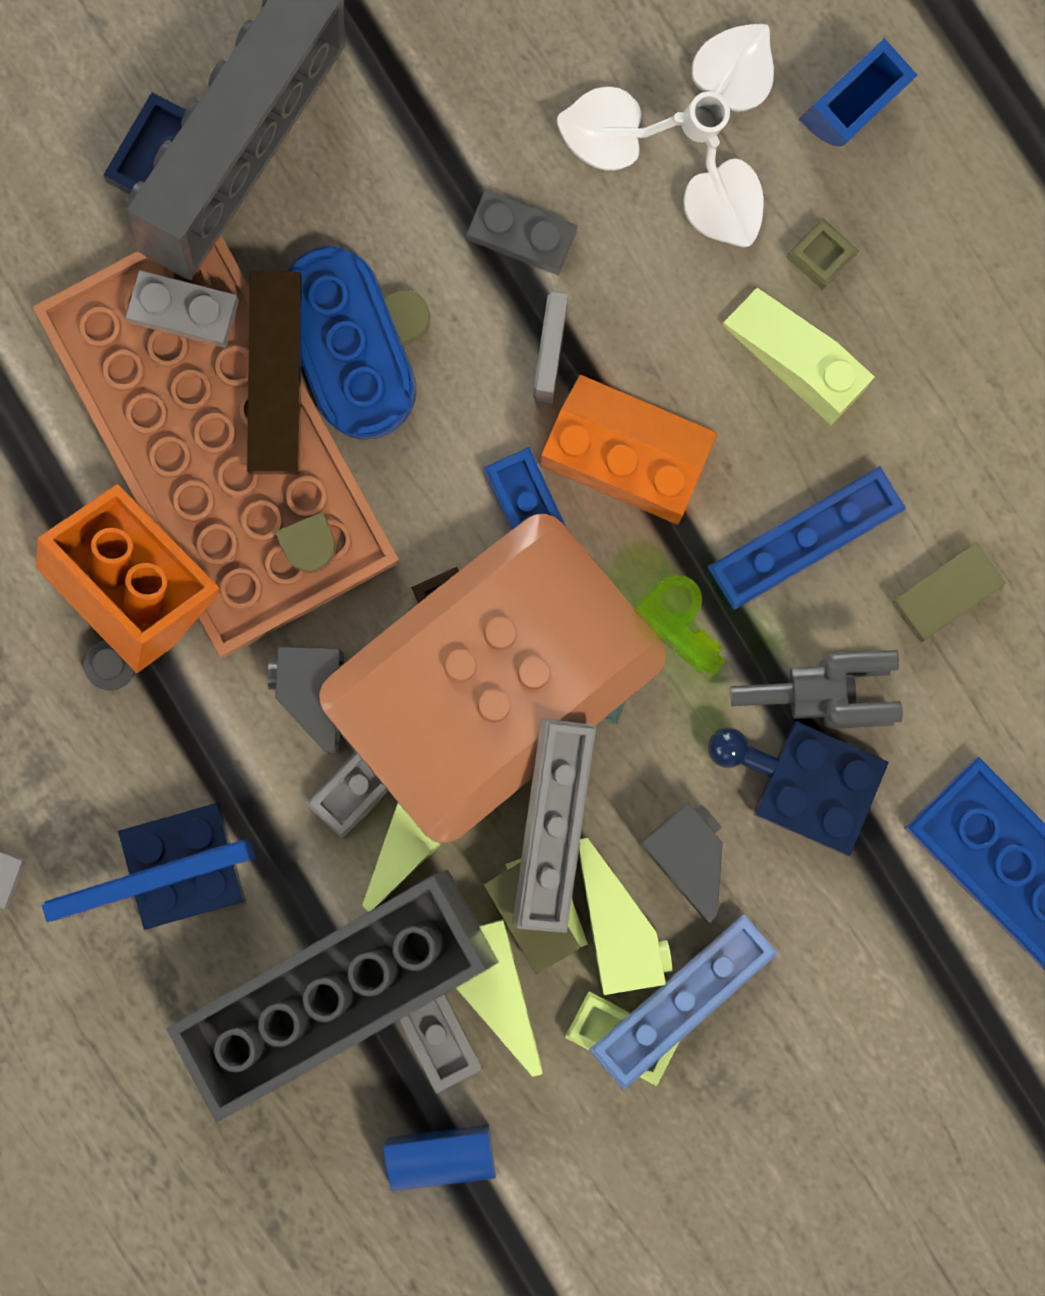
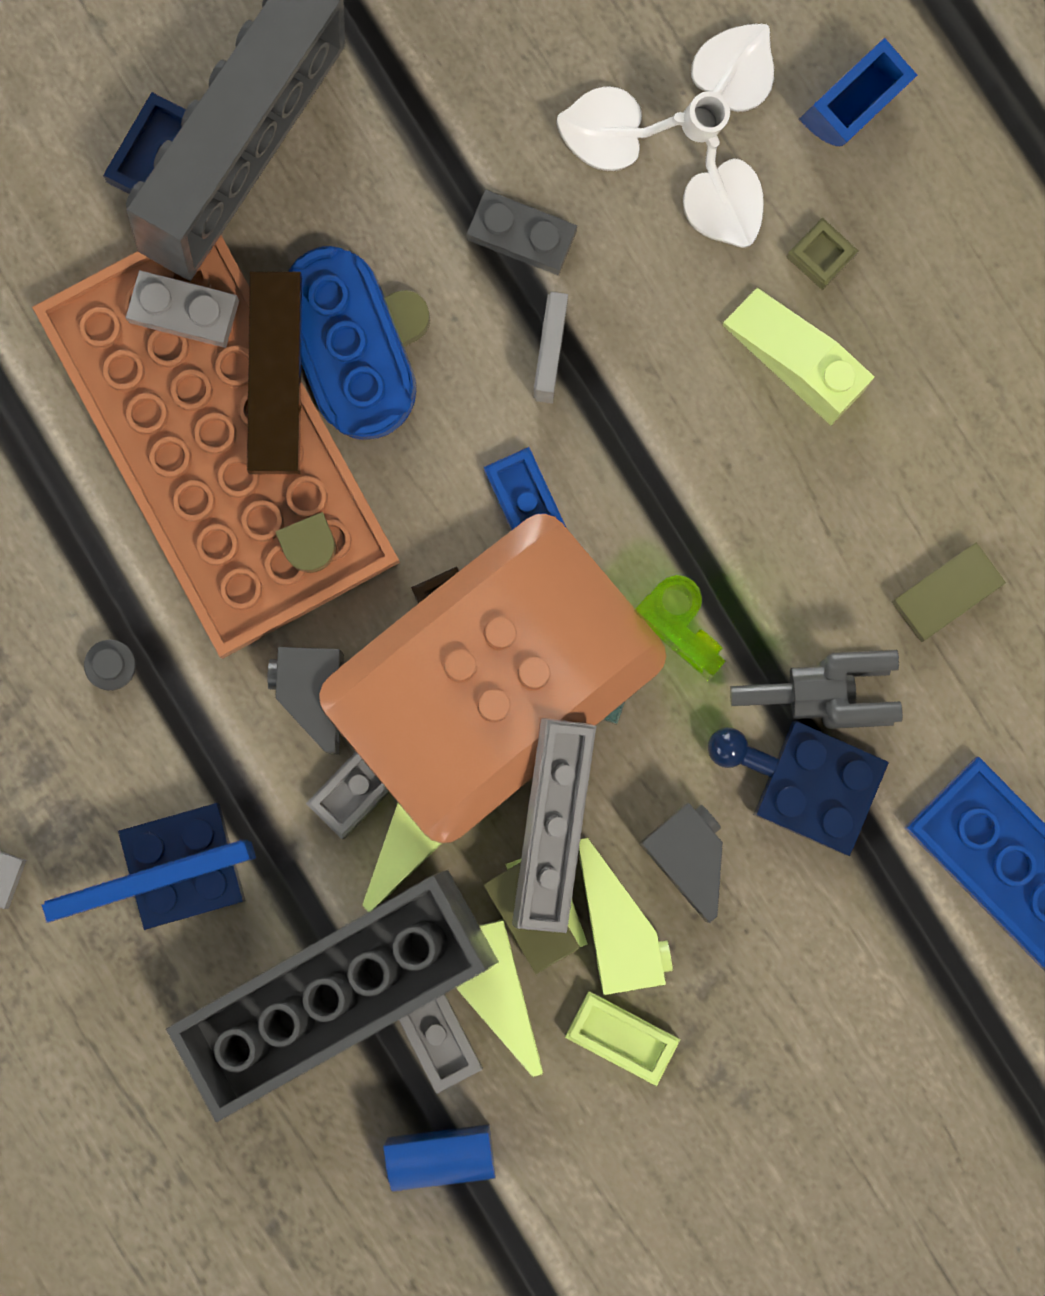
(125, 577): orange slope -> none
(628, 449): orange slope -> none
(683, 1002): medium blue tile -> none
(806, 538): blue tile -> none

